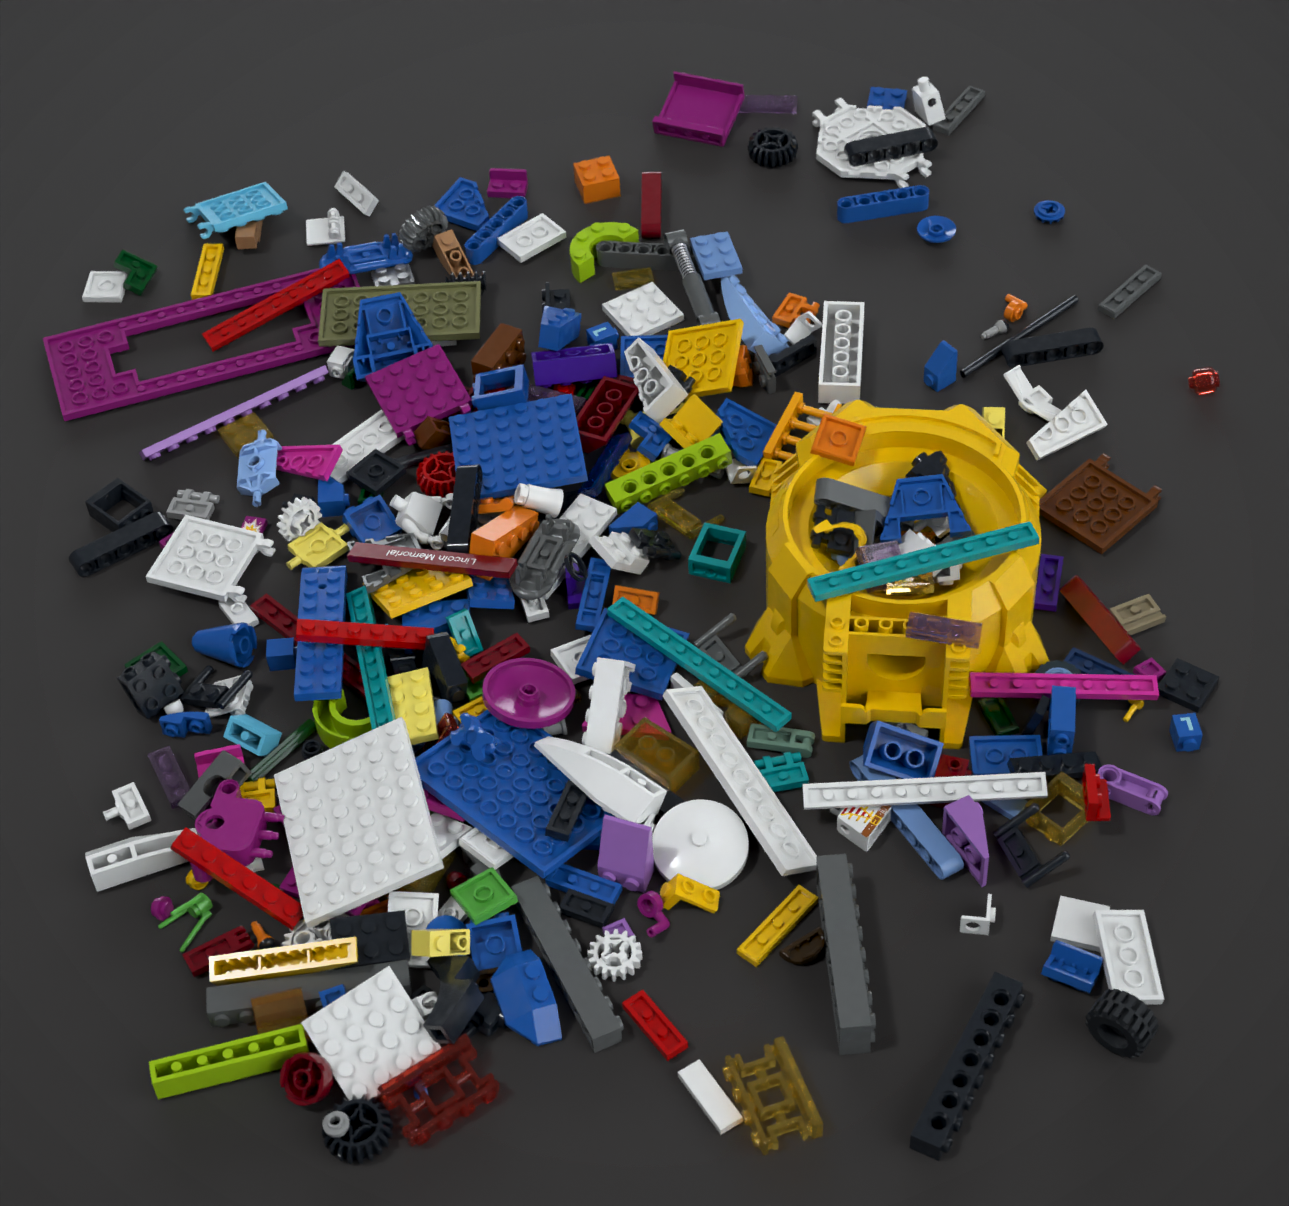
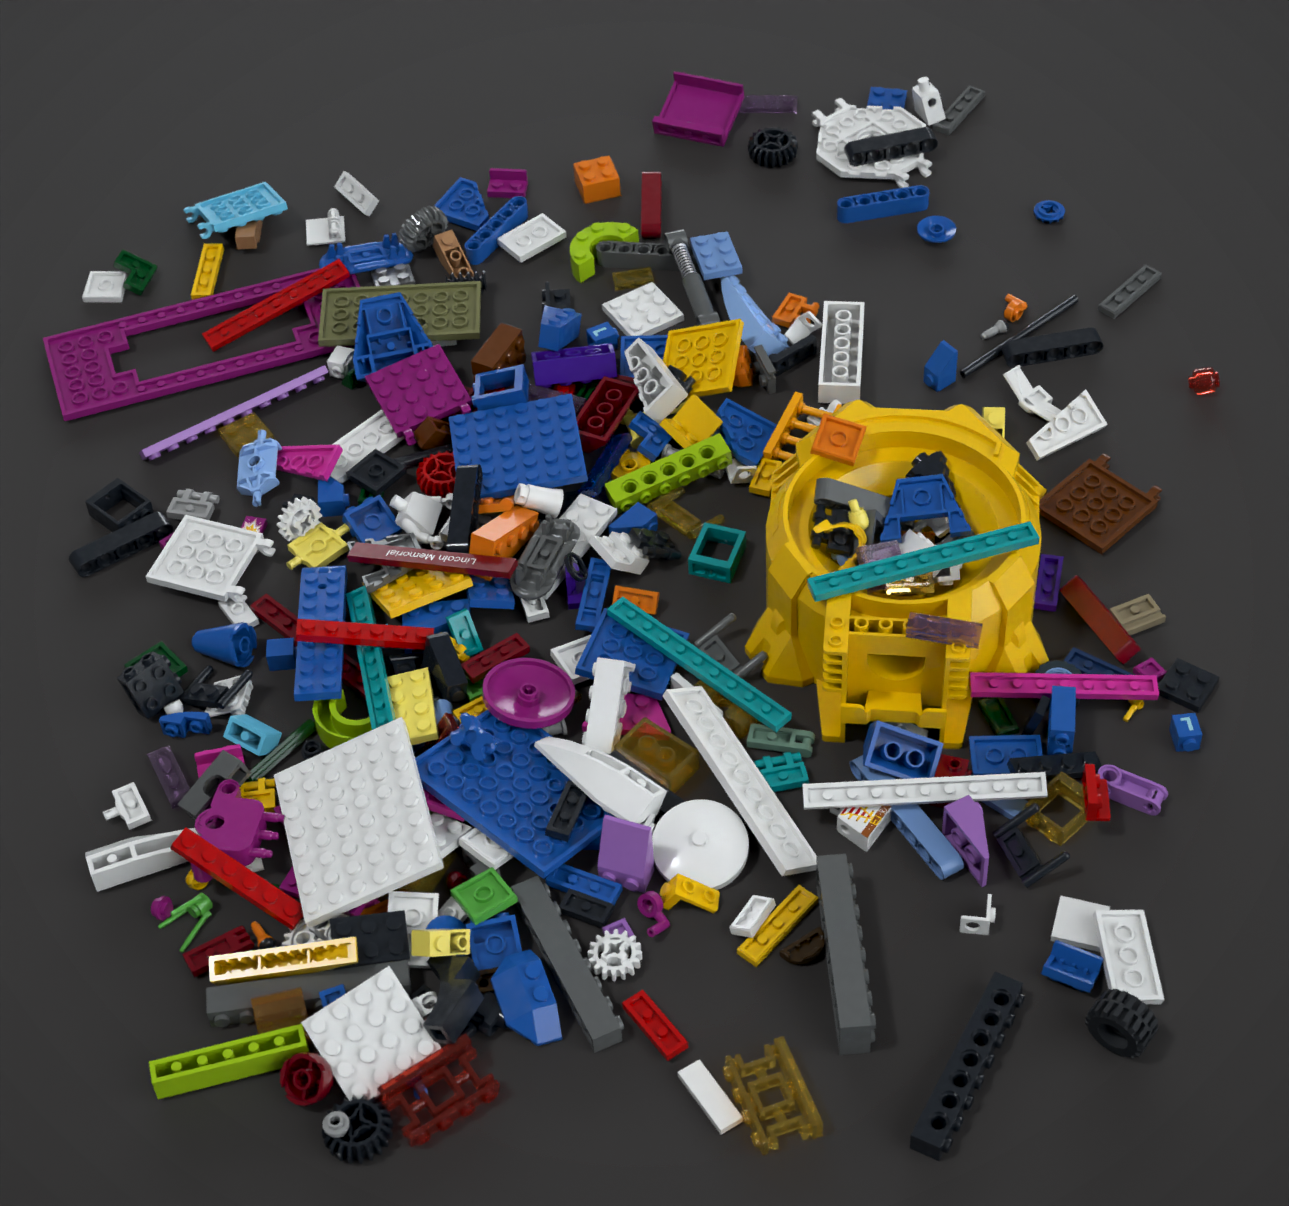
(752, 916): none -> white plate
(857, 514): none -> light yellow cylinder

